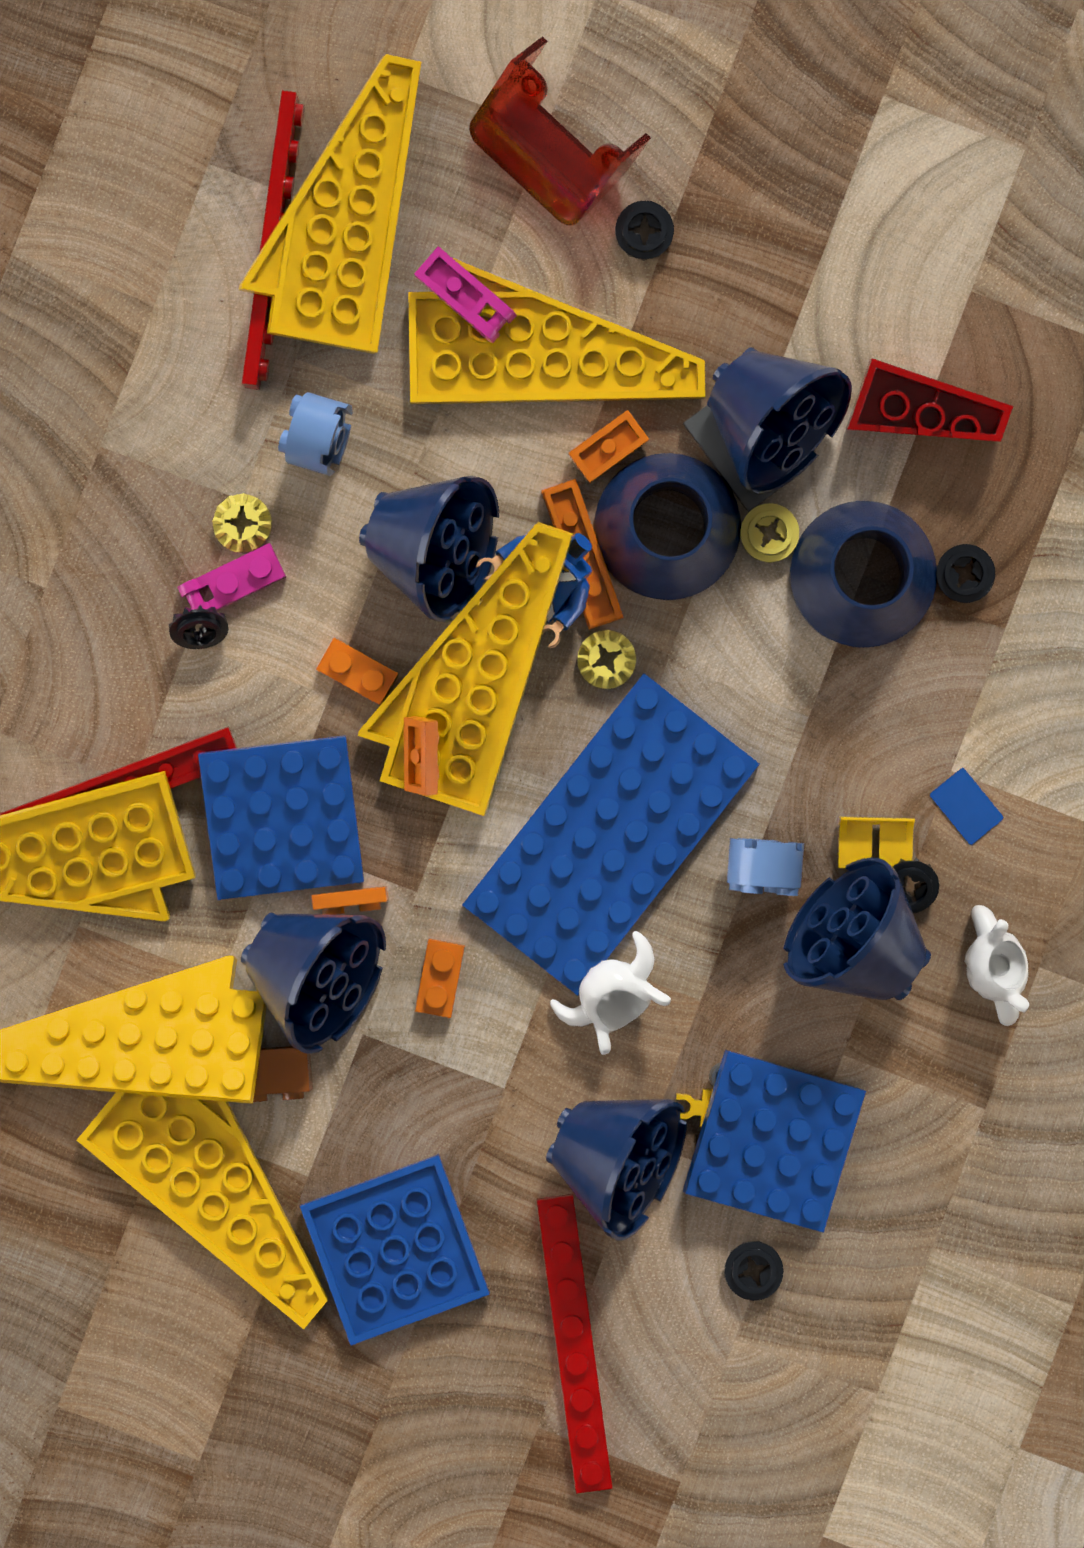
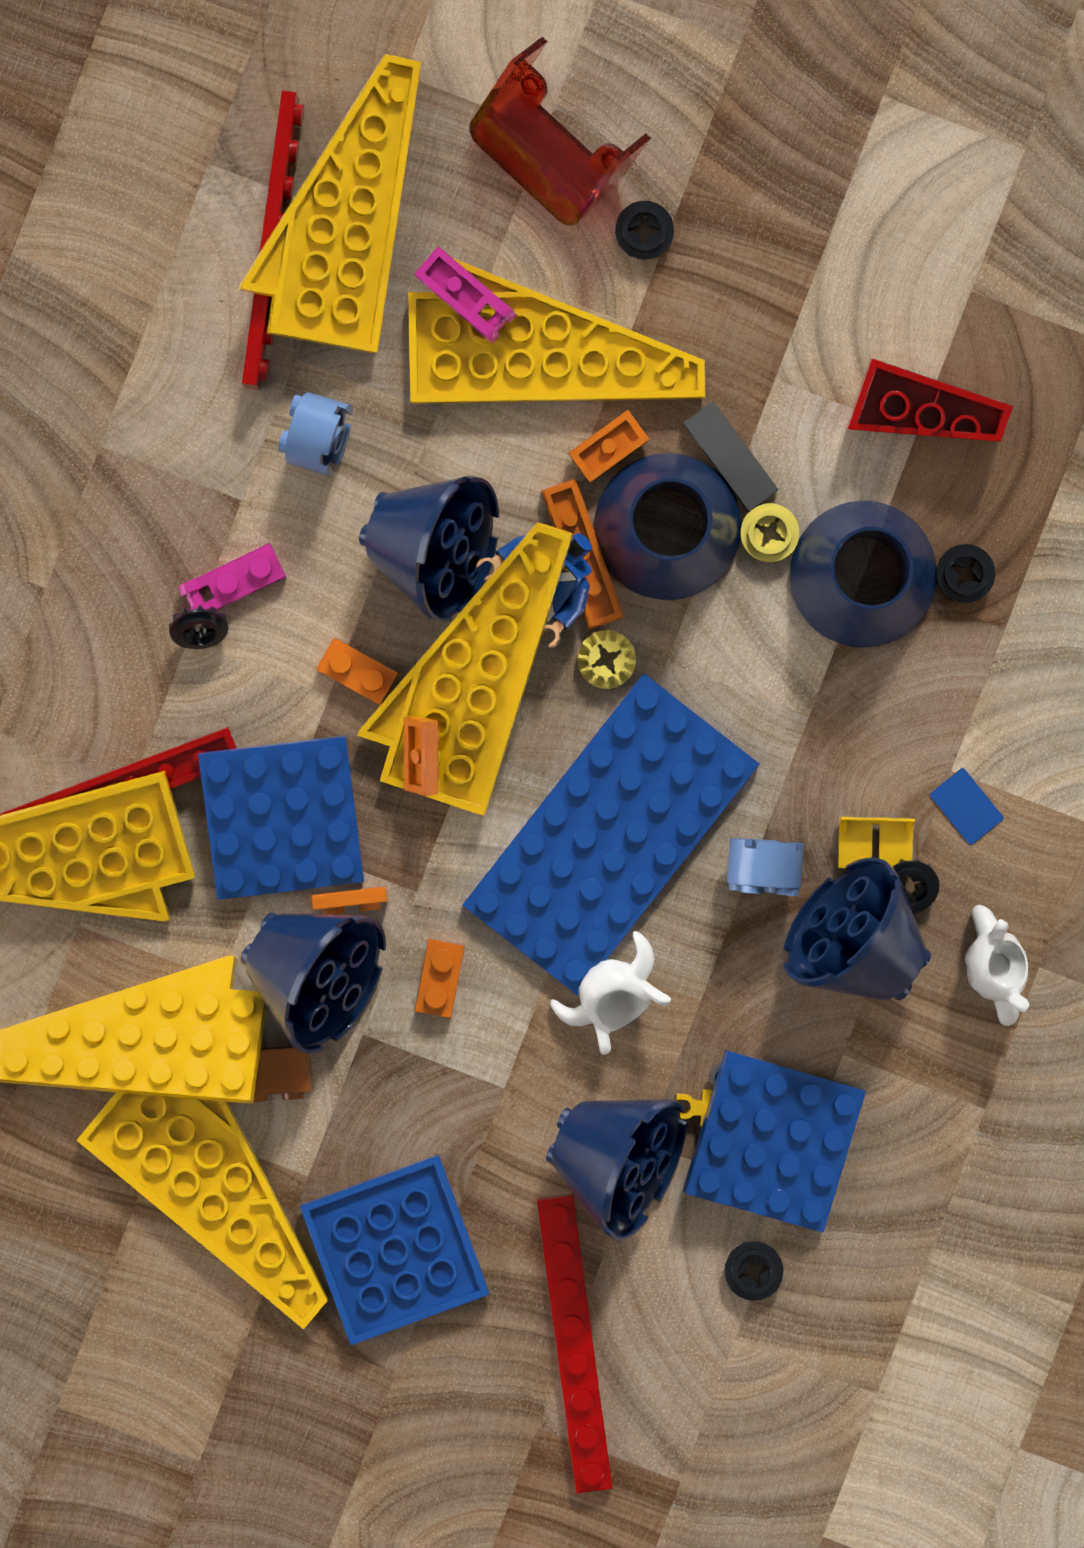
(253, 536): light yellow gear -> none
(776, 414): dark blue cone -> none

